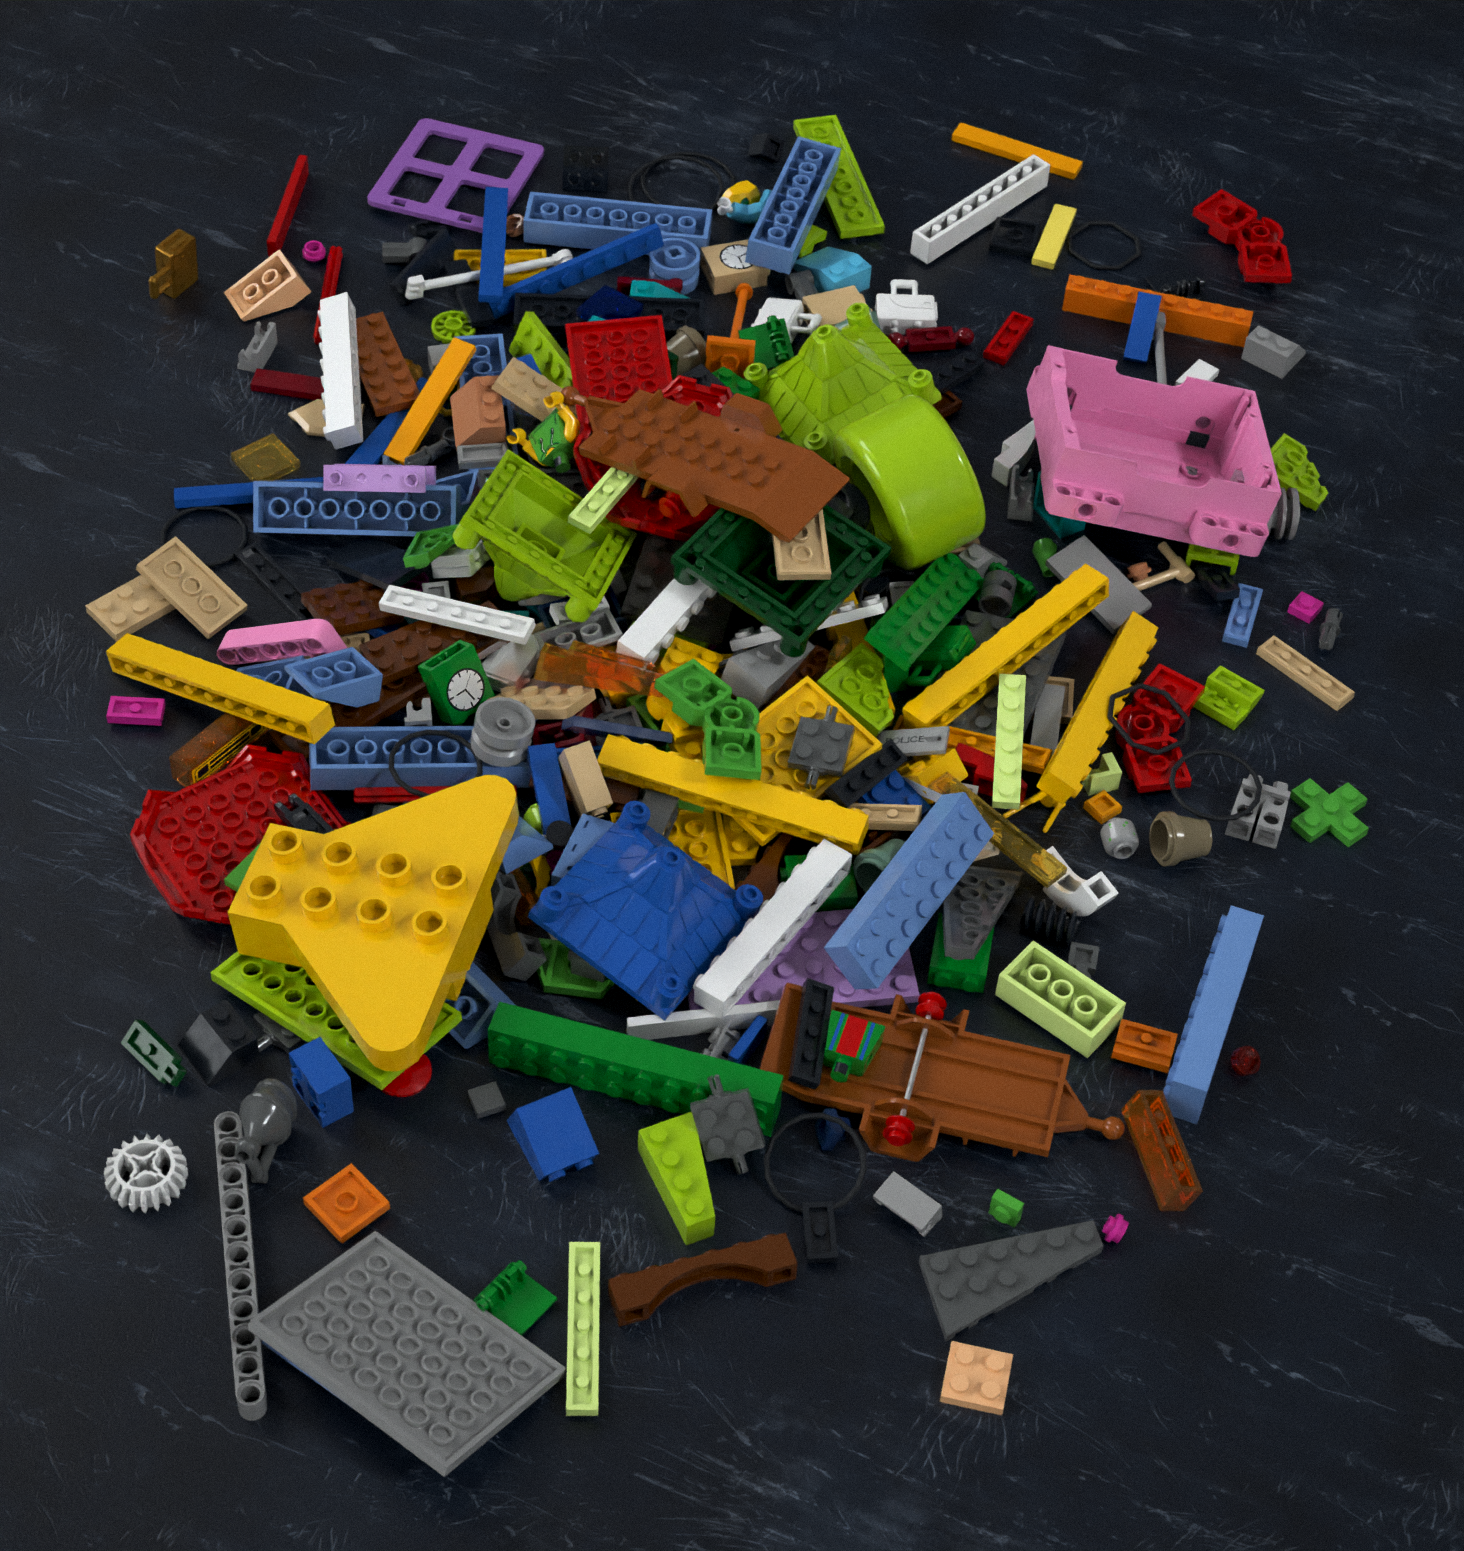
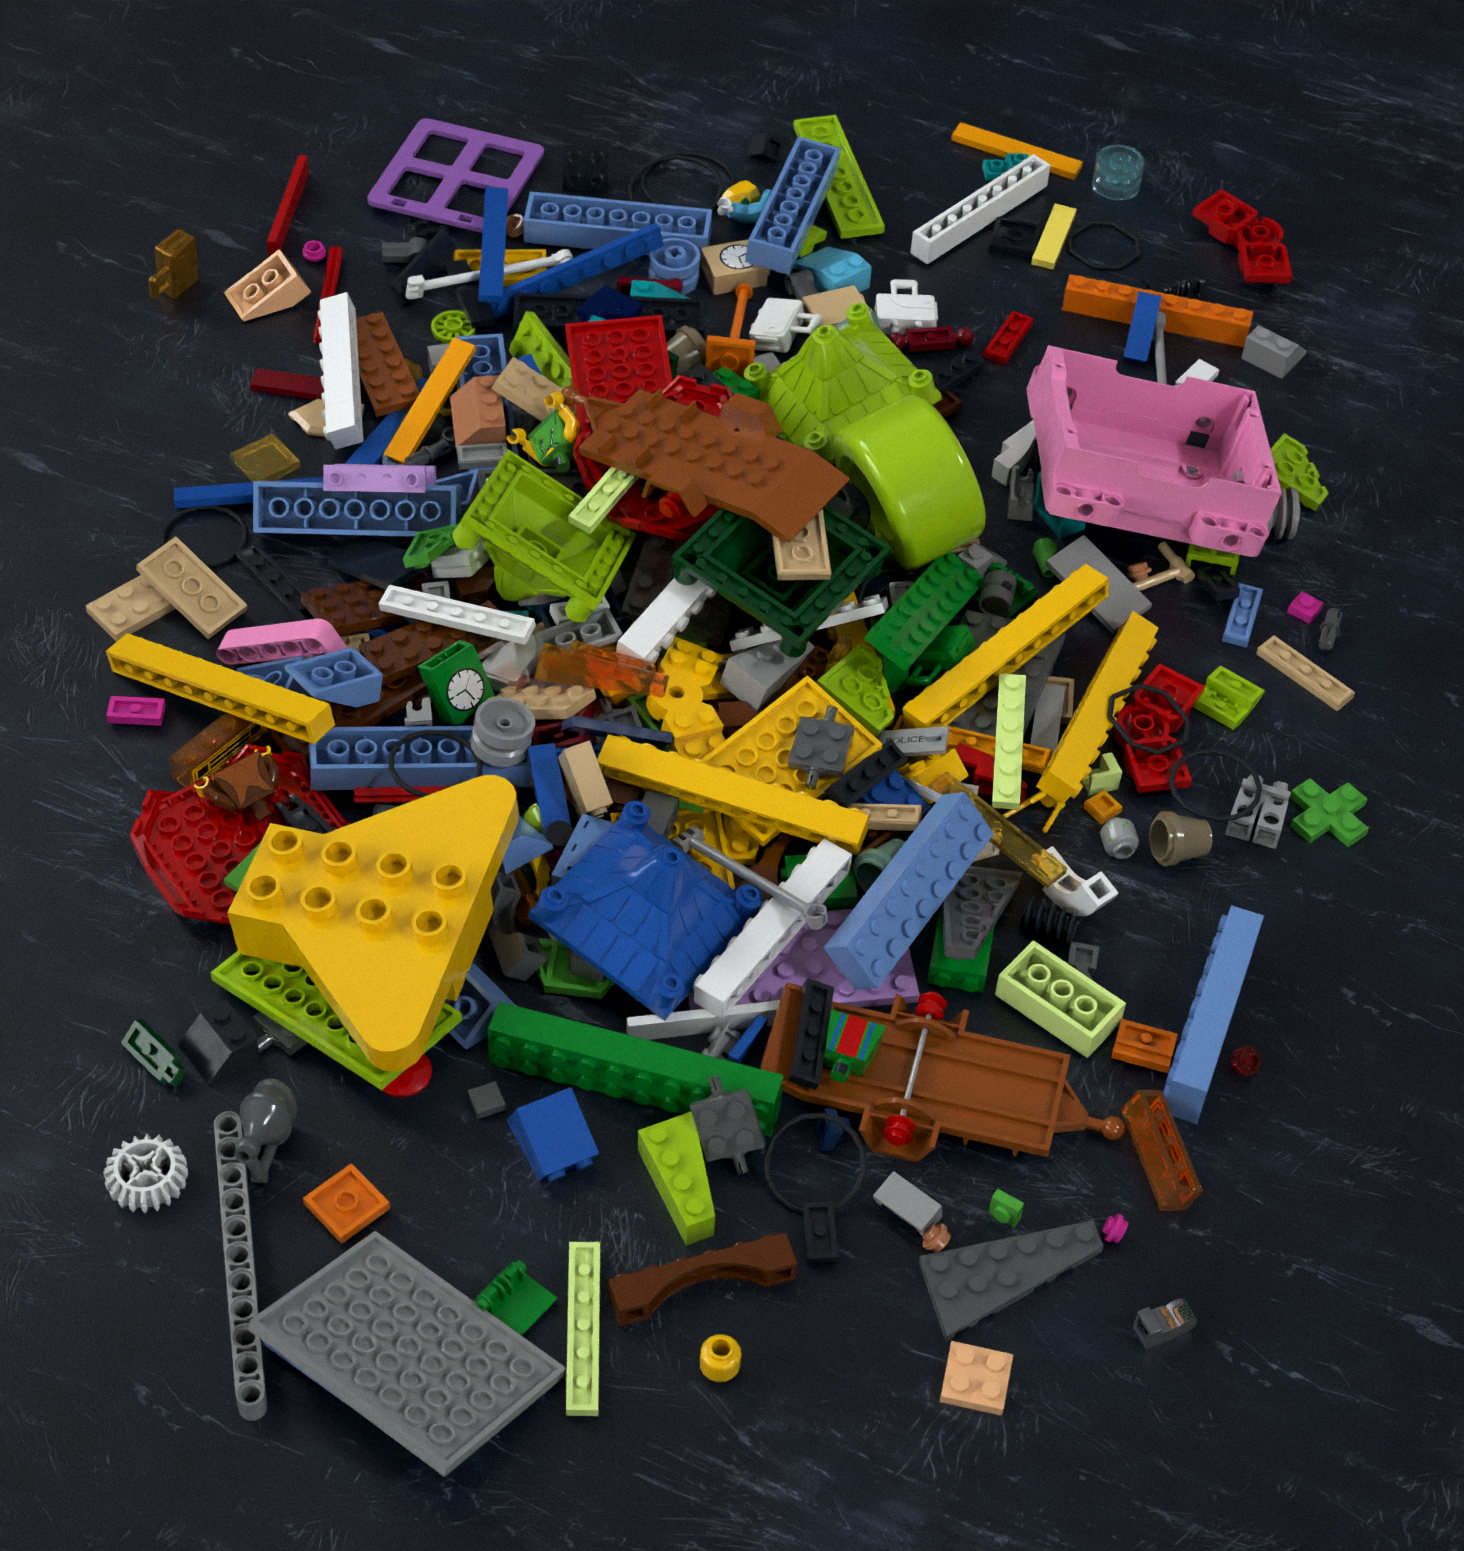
(244, 785): none -> torso
(259, 348): light grey hinge -> none
(321, 1082): blue piece -> none
(720, 1358): none -> yellow head
(729, 725): bright green plate -> none
(772, 342): green hinge -> none
(814, 914): none -> light grey hinge
(936, 1237): none -> nougat plate
(995, 167): none -> teal slope
(1118, 172): none -> clear light blue wheel
(1164, 1322): none -> flat silver leg

